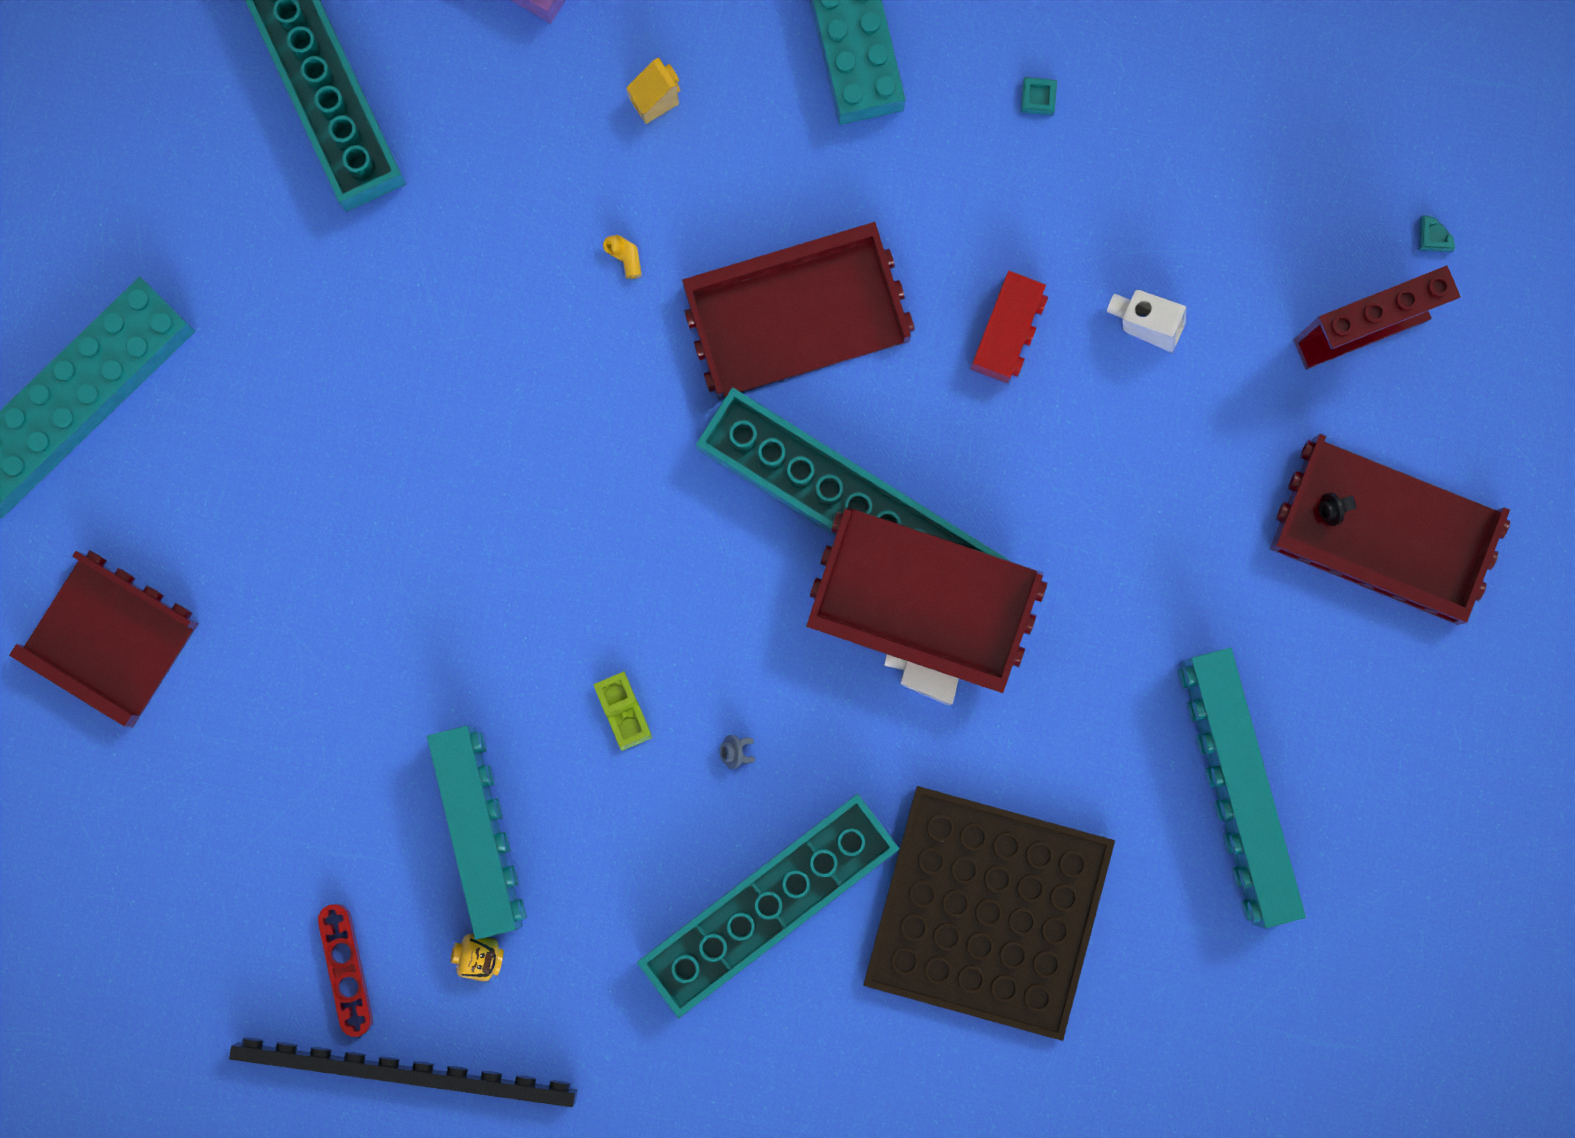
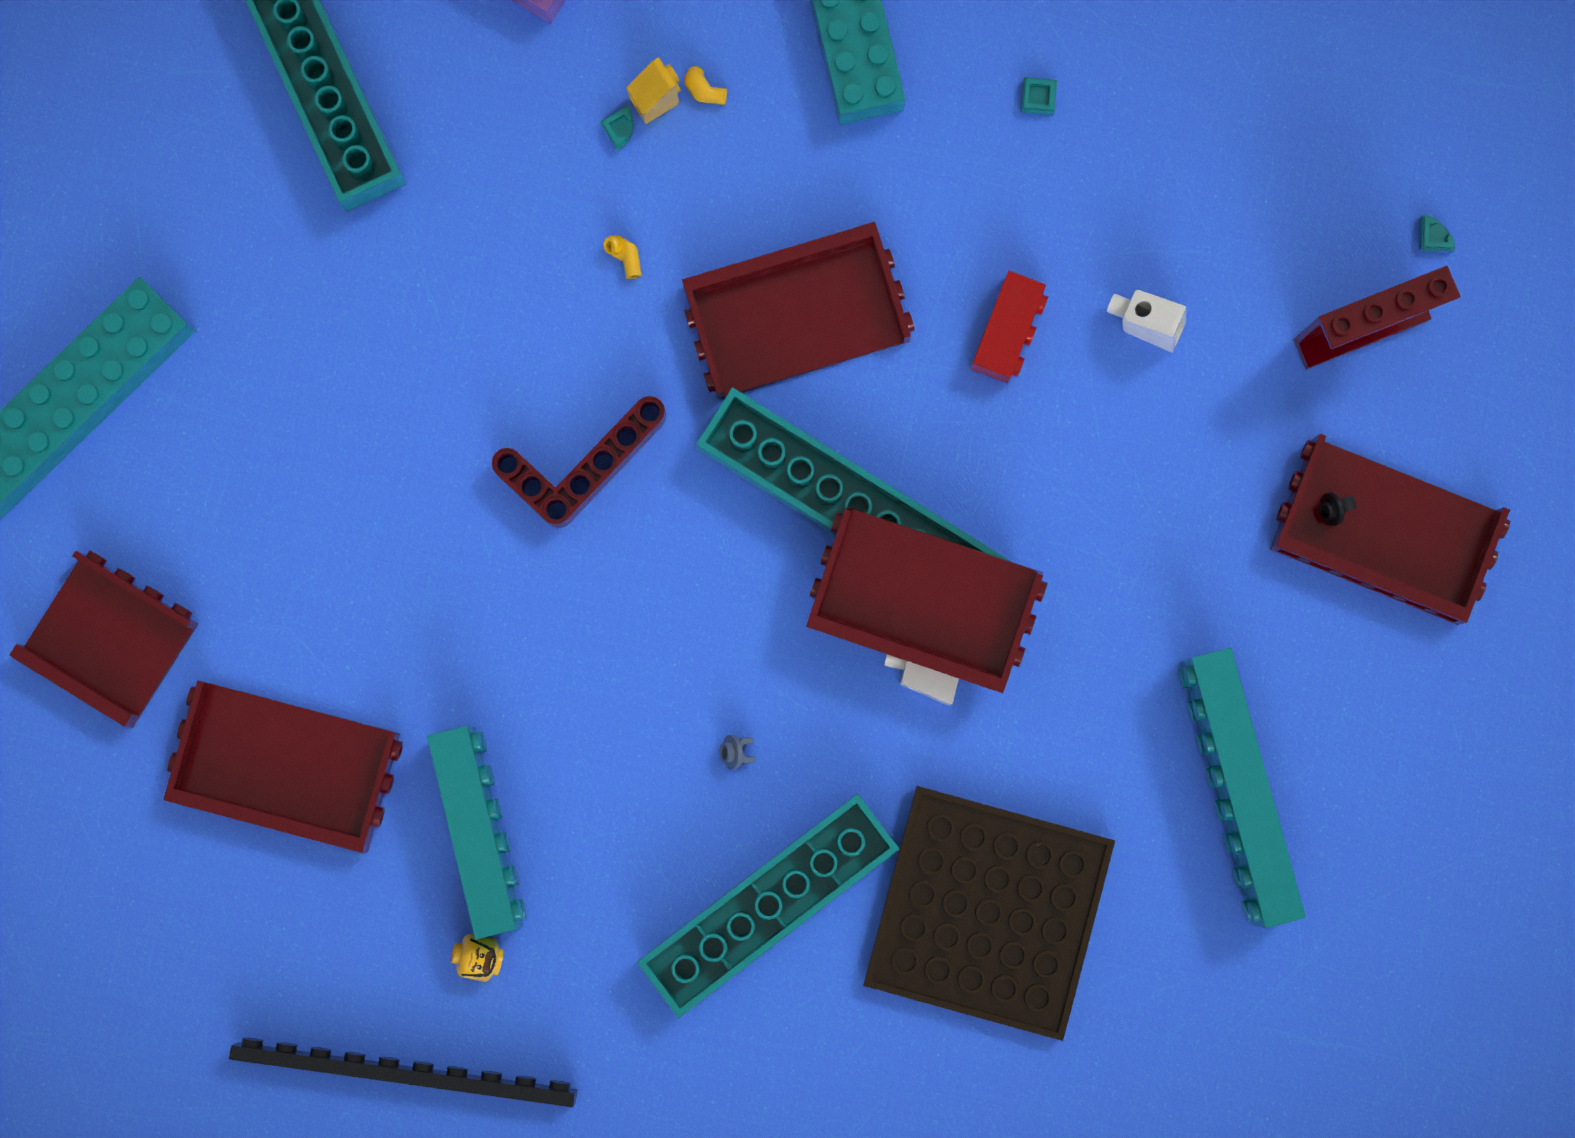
(282, 766): none -> dark red panel
(339, 971): red beam -> none
(584, 469): none -> dark red beam
(619, 127): none -> teal tile
(623, 711): lime slope -> none
(700, 88): none -> yellow arm

